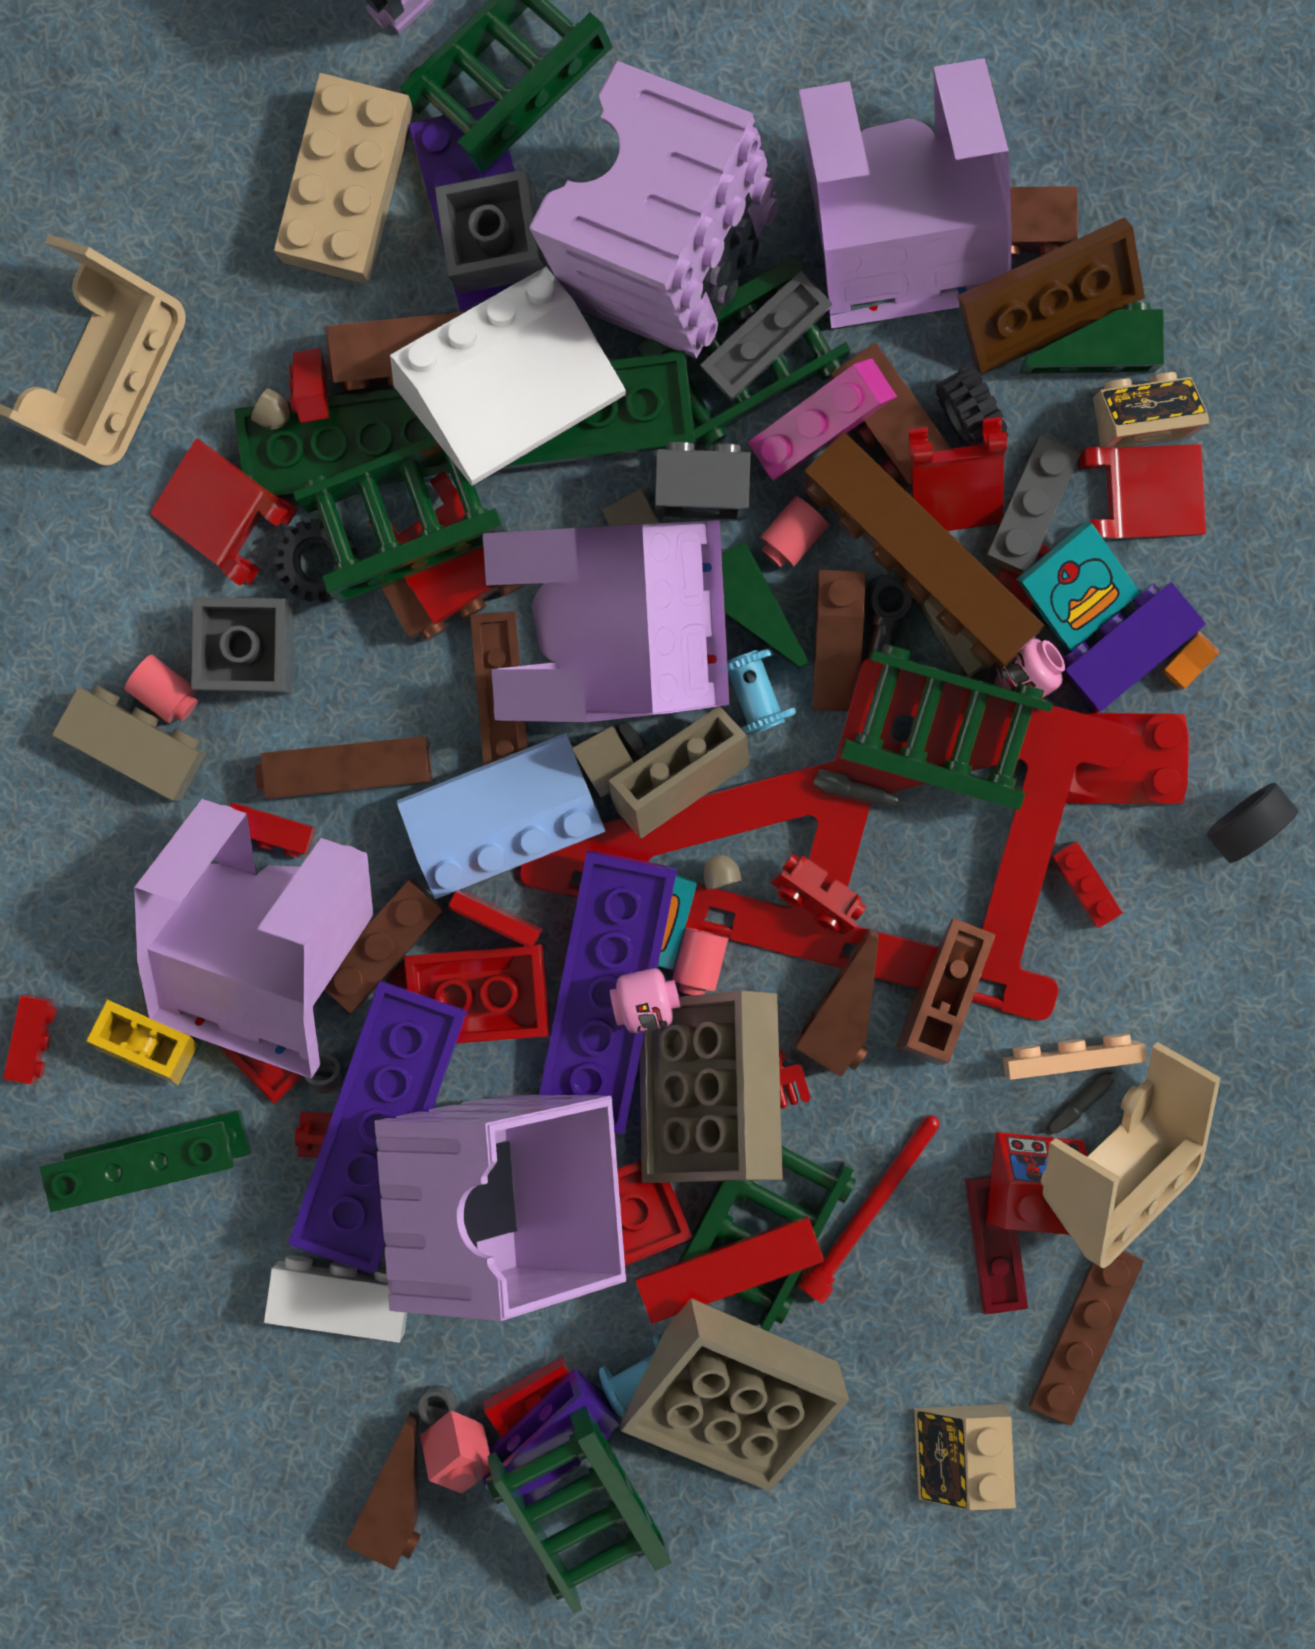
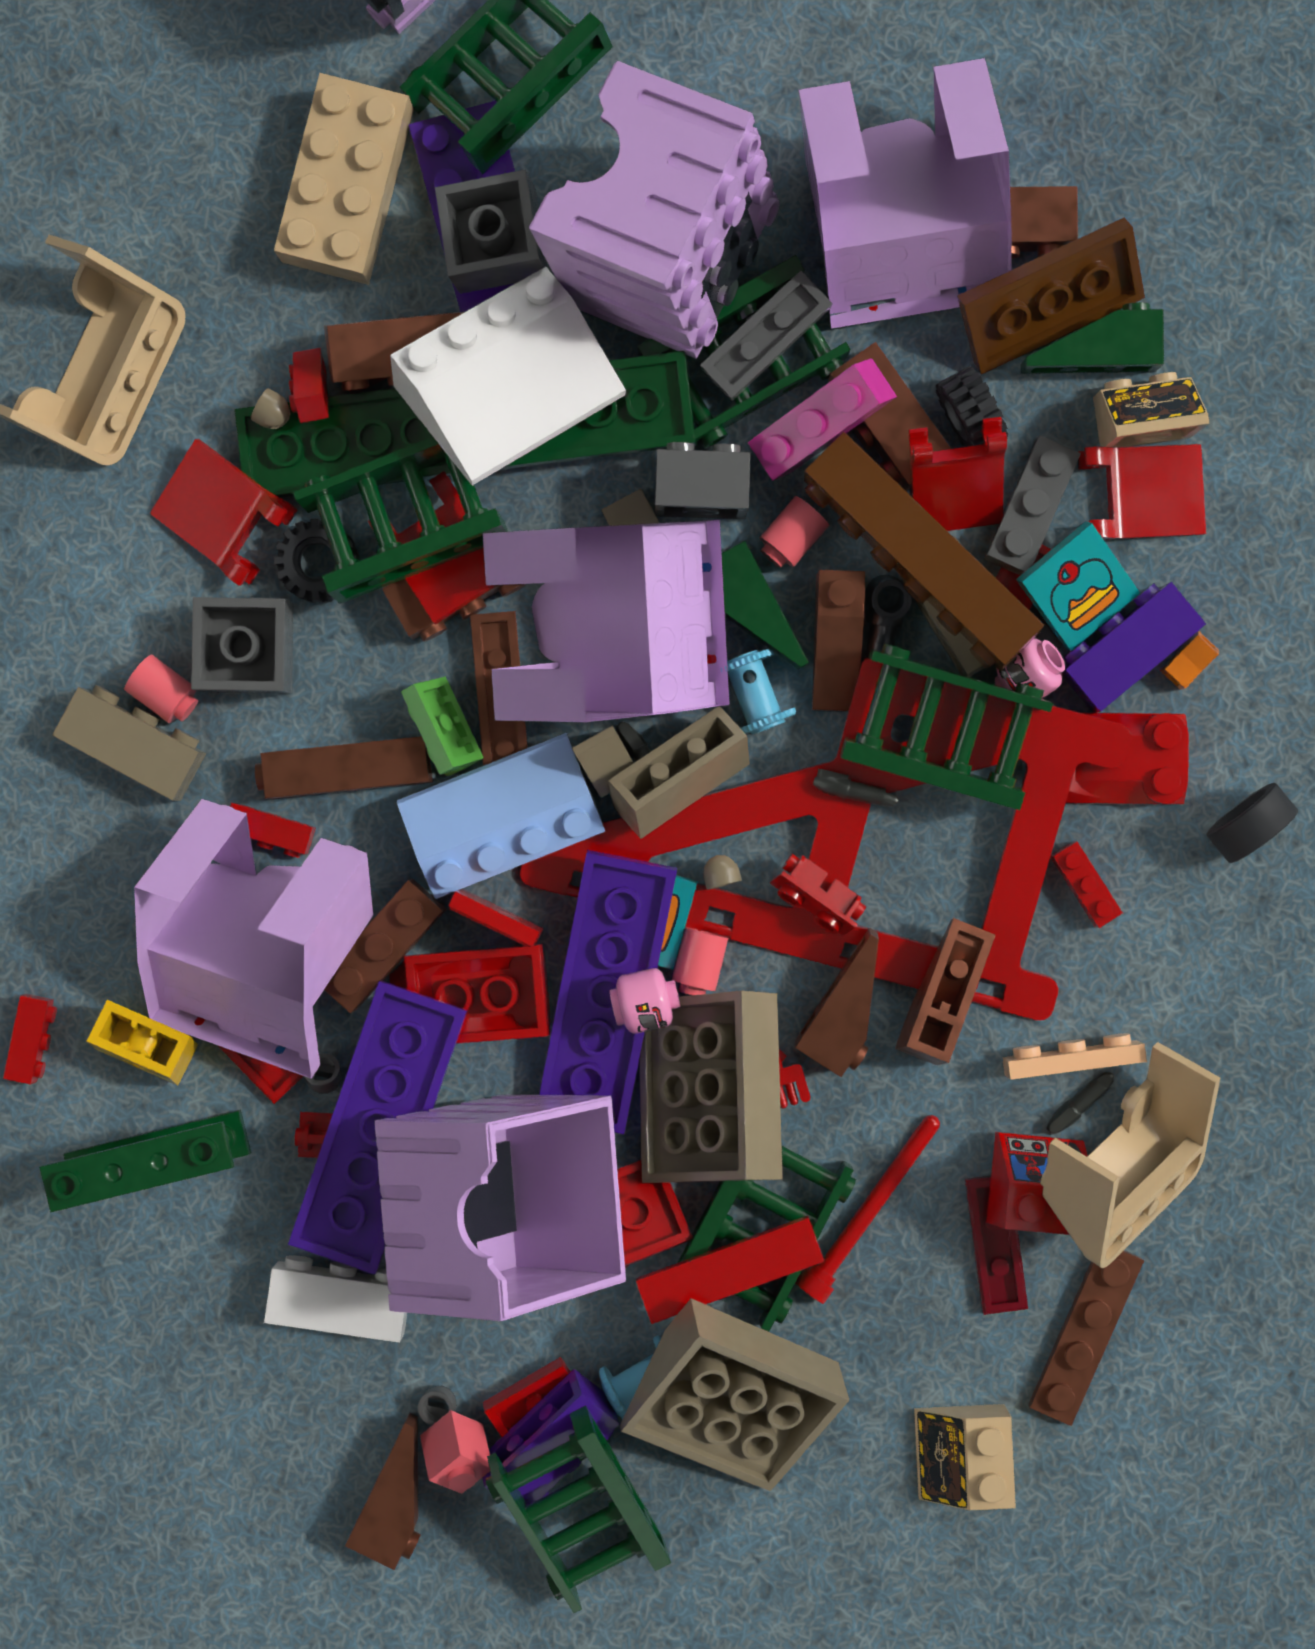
(442, 726): none -> bright green bracket

